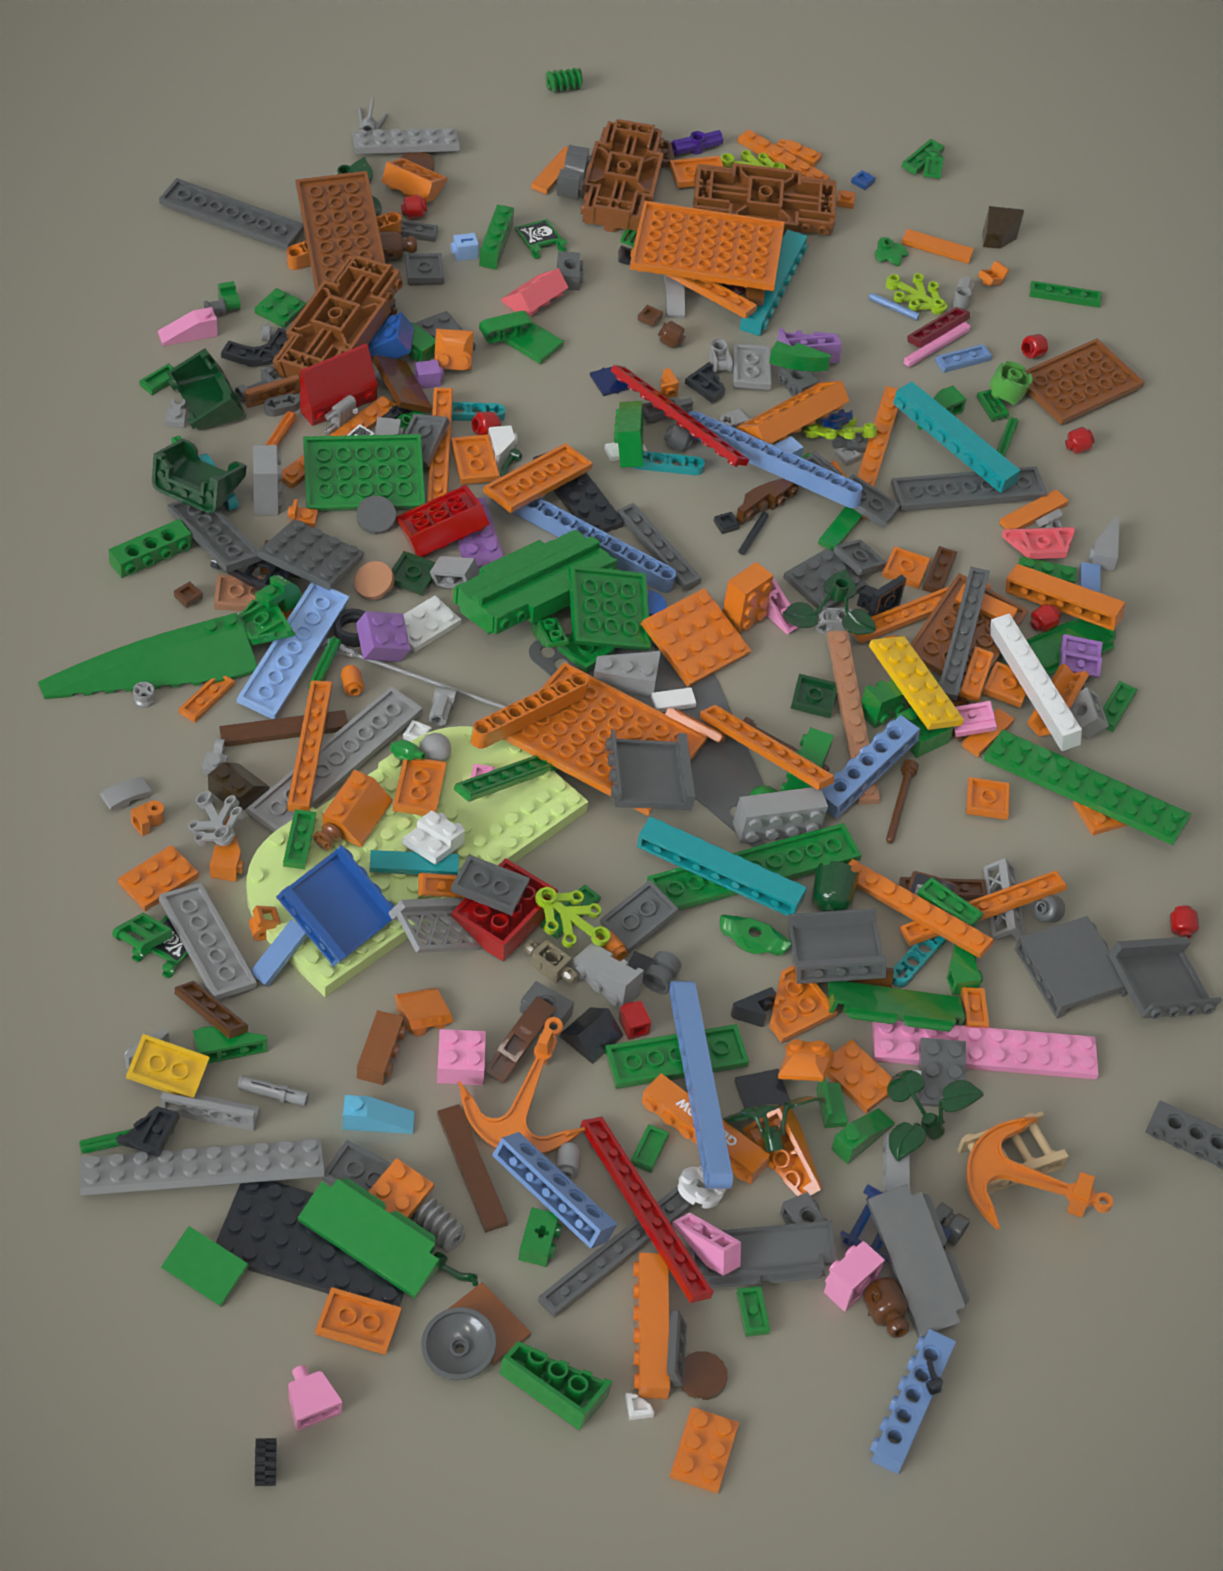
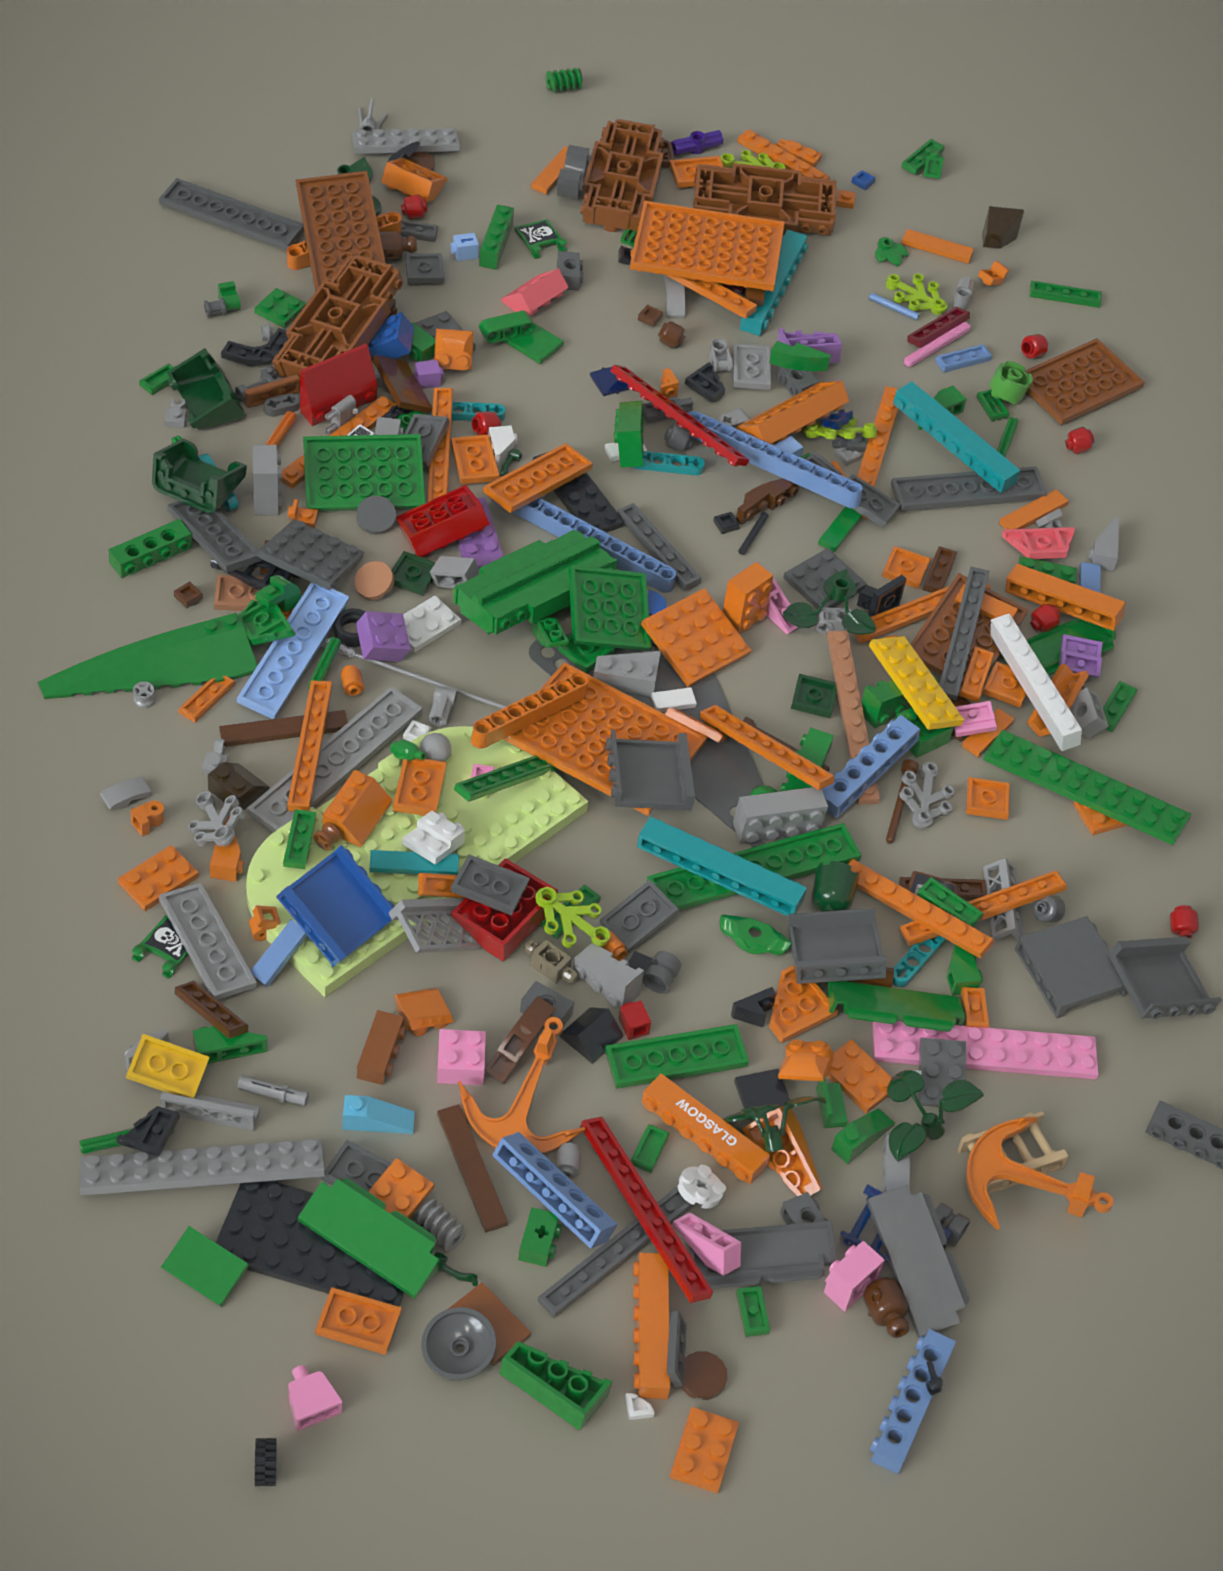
(145, 927): green plate -> none
(192, 326): bright pink slope -> none
(408, 150): none -> black slope
(700, 1086): medium blue beam -> none
(859, 557): dark grey plate -> none
(921, 816): none -> light grey plant

